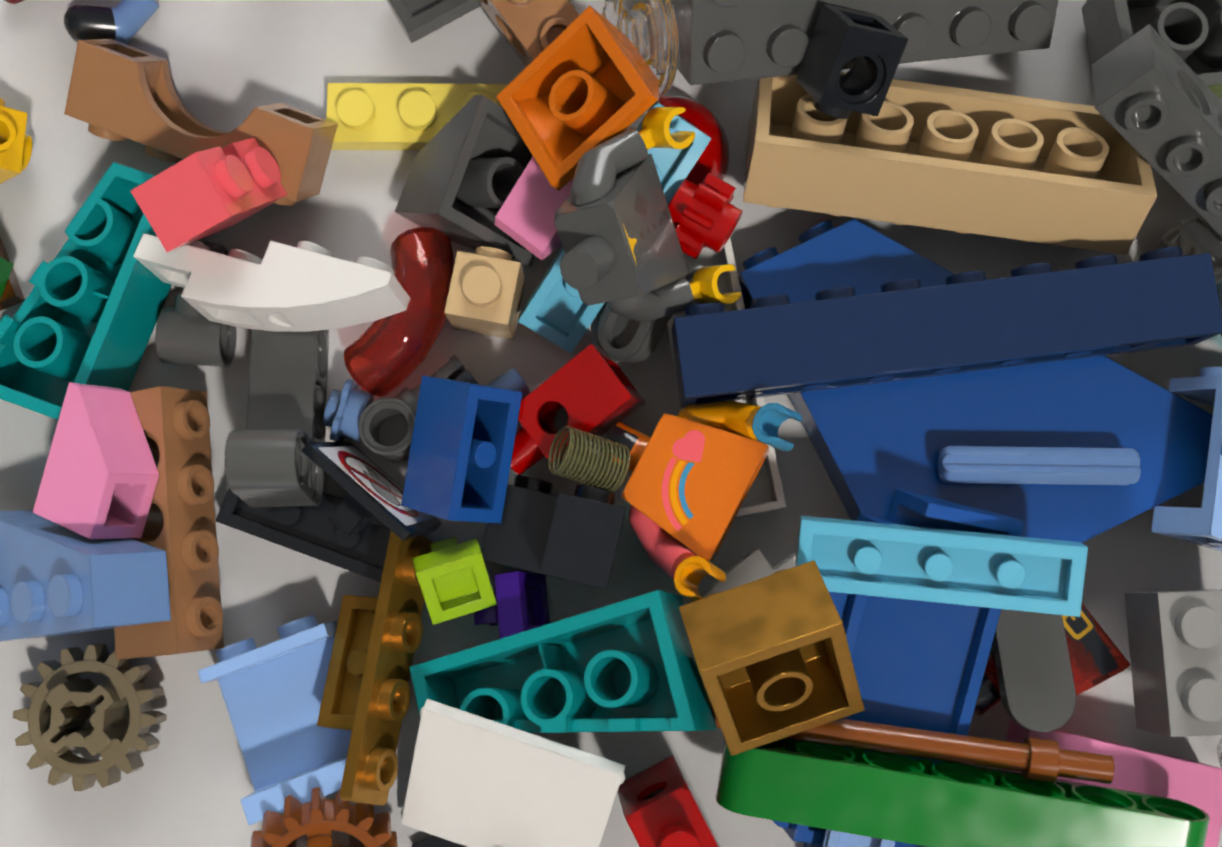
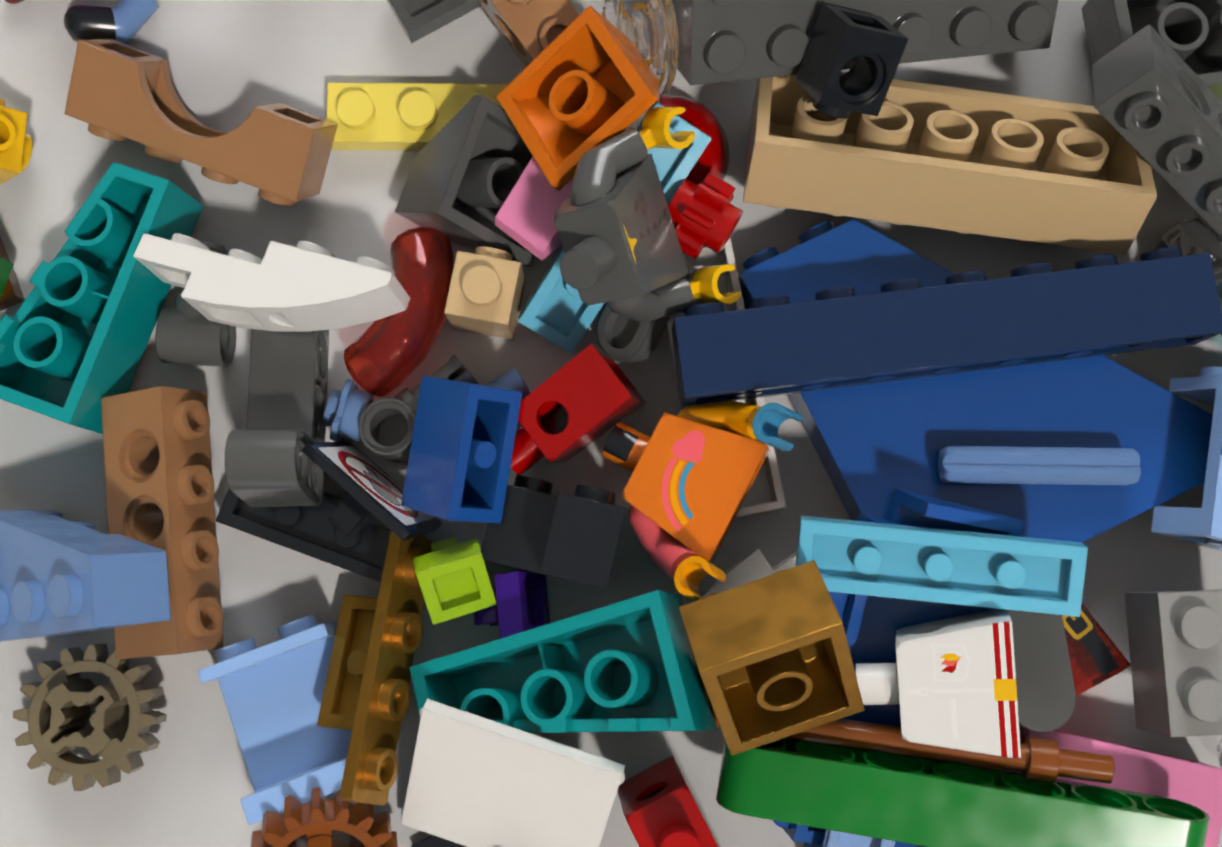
(98, 466): bright pink slope -> none
(209, 192): coral brick -> none
(591, 461): olive piece -> none
(952, 683): none -> white torso

